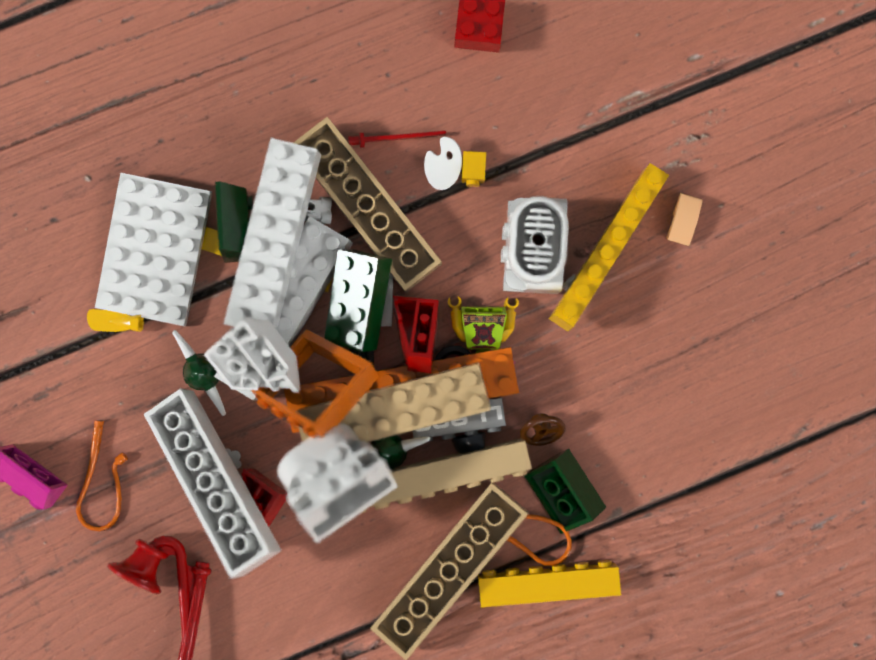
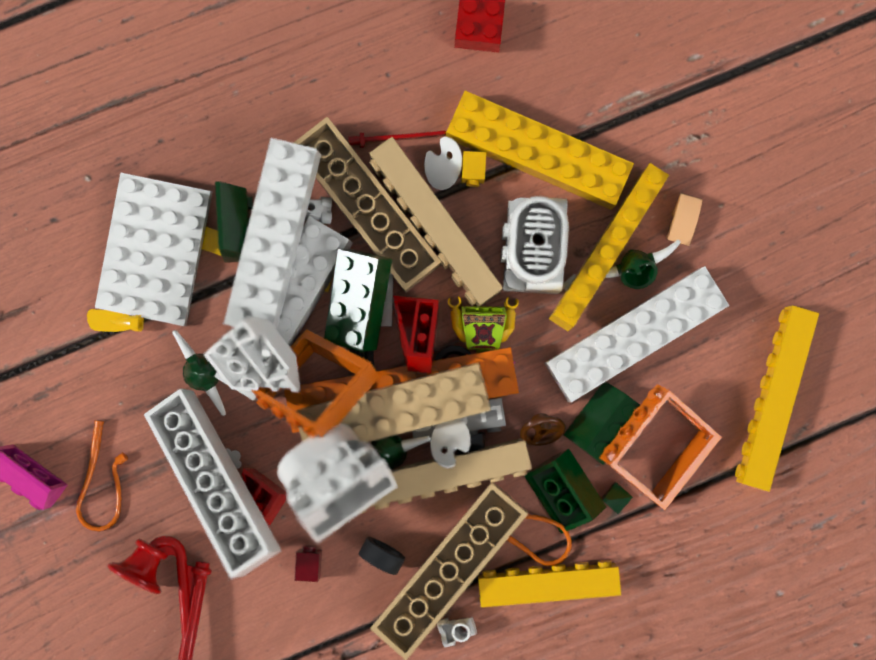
(308, 564): none -> dark red brick
(381, 556): none -> black tyre
(435, 222): none -> tan brick
(452, 436): none -> white piece
(452, 631): none -> white plate
(539, 150): none -> yellow brick
(601, 420): none -> dark green slope
(616, 498): none -> dark green slope
(636, 334): none -> white brick
(640, 269): none -> dark green helmet
(685, 464): none -> orange window
(777, 397): none -> yellow brick

